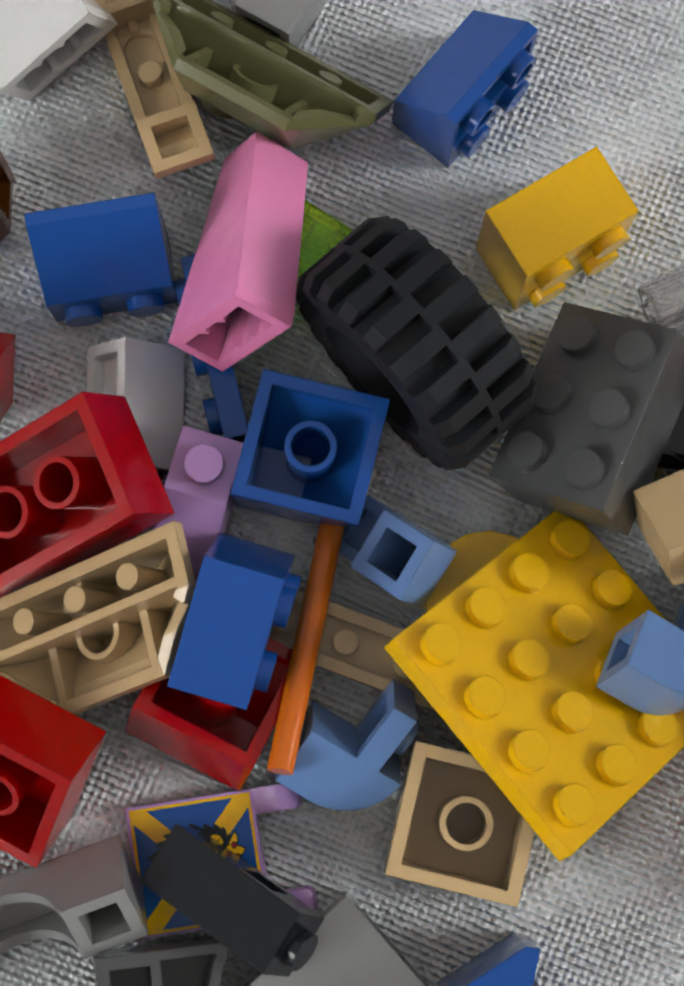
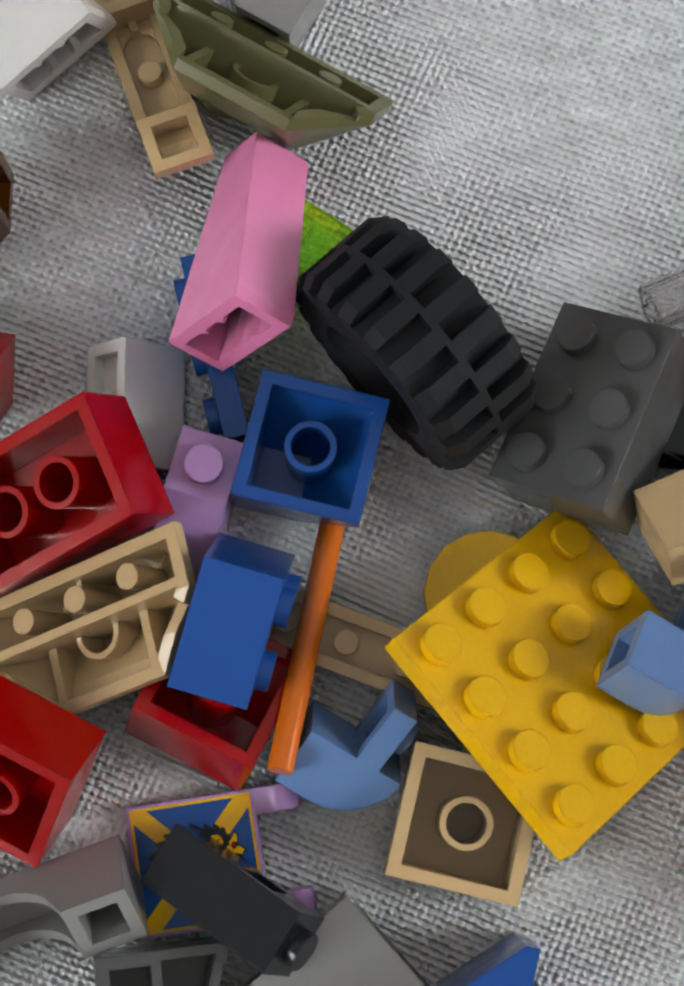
(103, 259): blue slope -> none
(396, 553): medium blue brick -> none
(466, 84): blue slope -> none
(556, 230): yellow brick -> none

